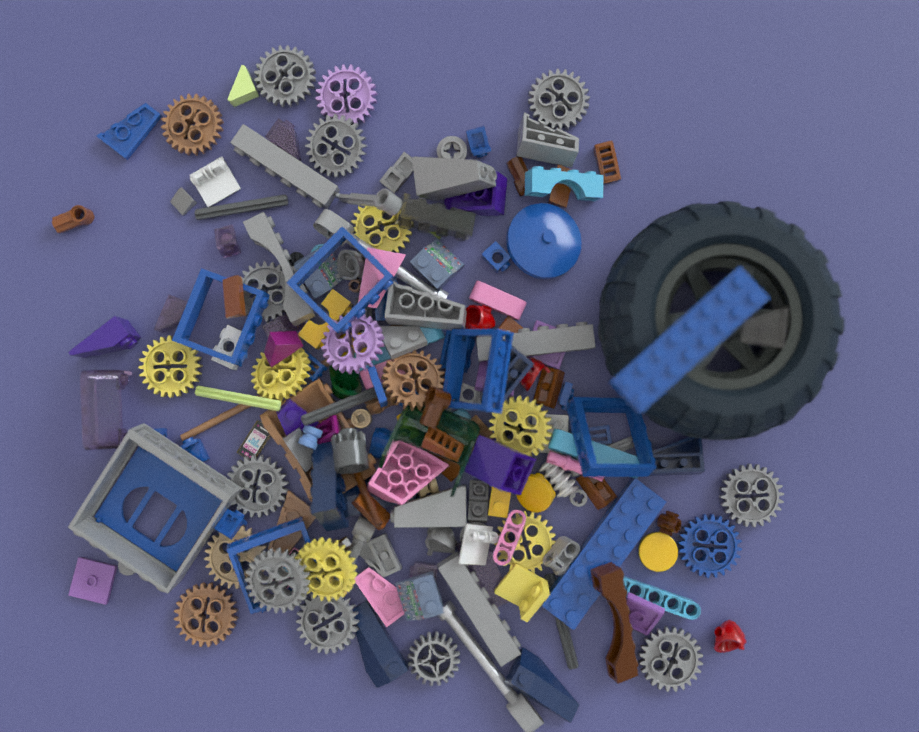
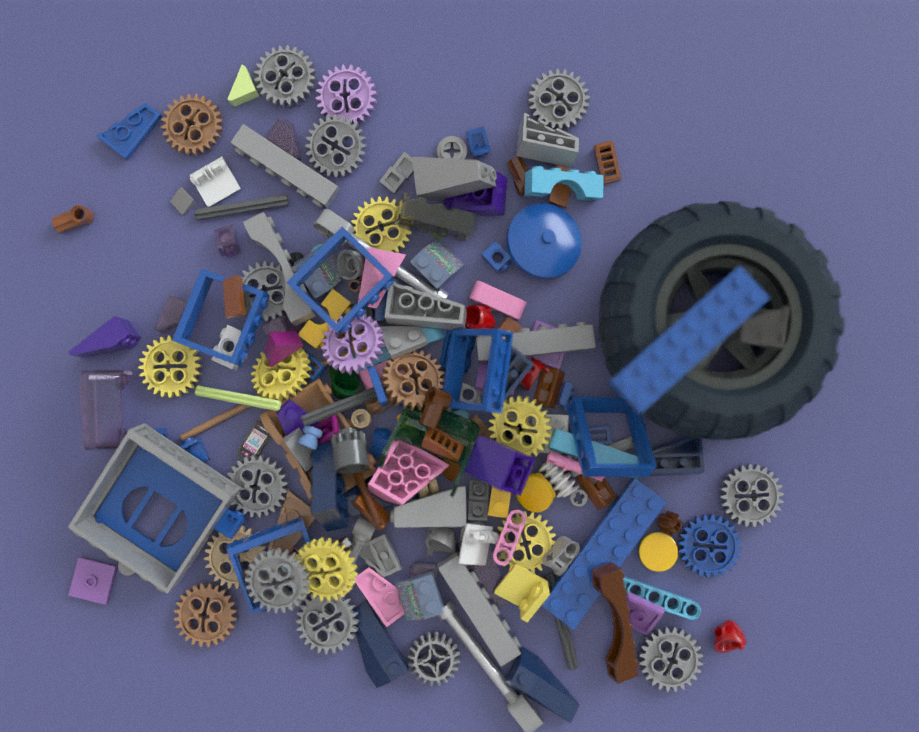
(383, 200): light grey piece -> none

